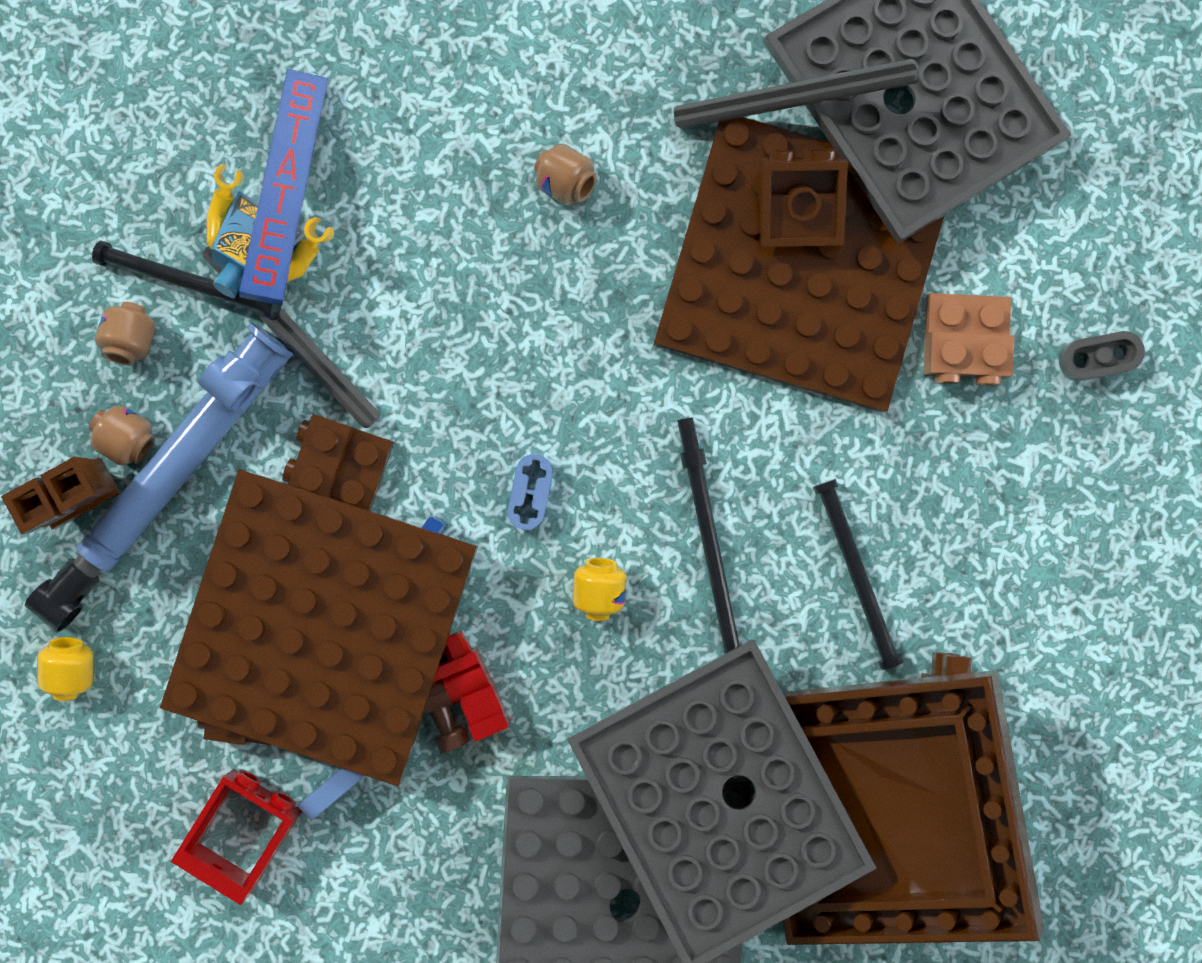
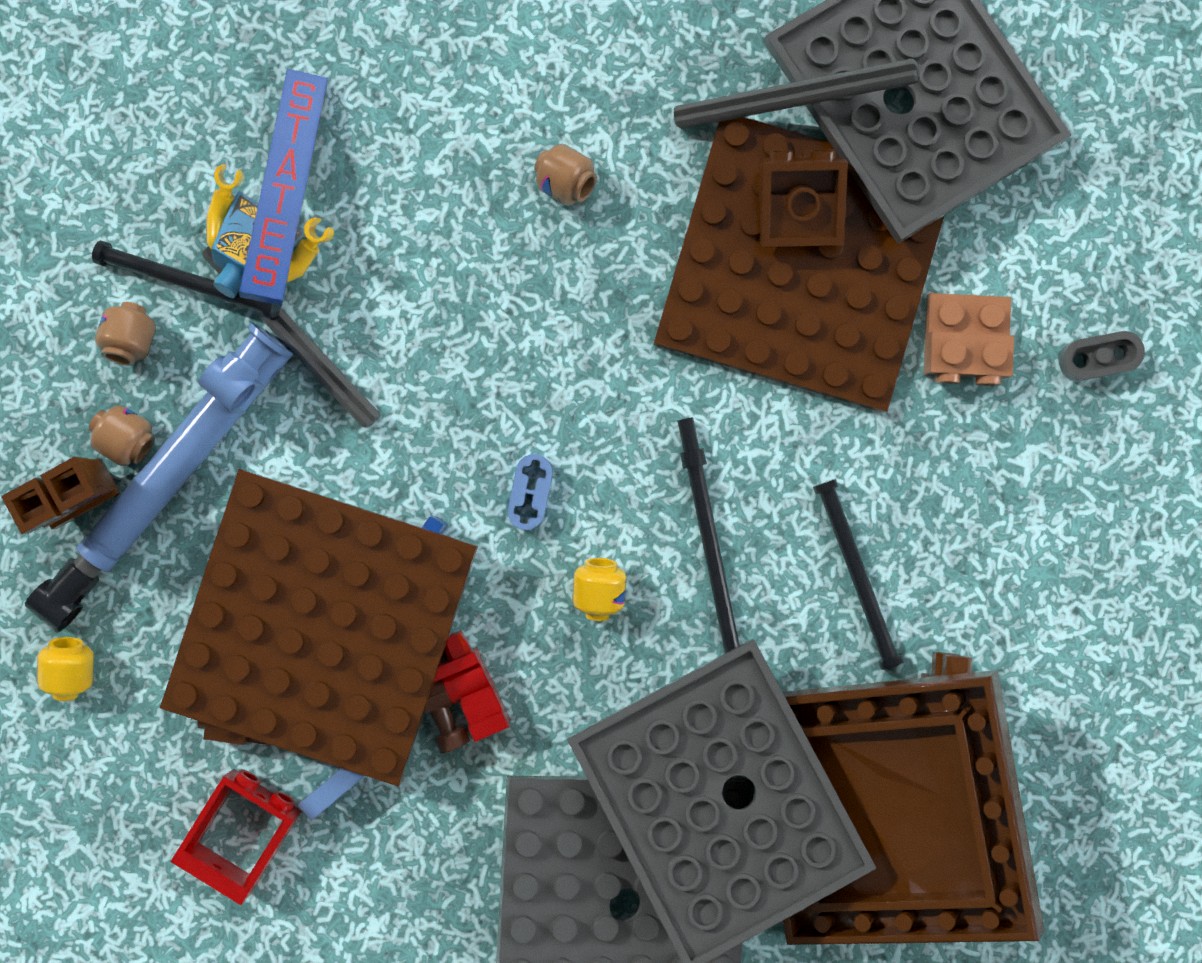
(338, 461): reddish brown plate -> none

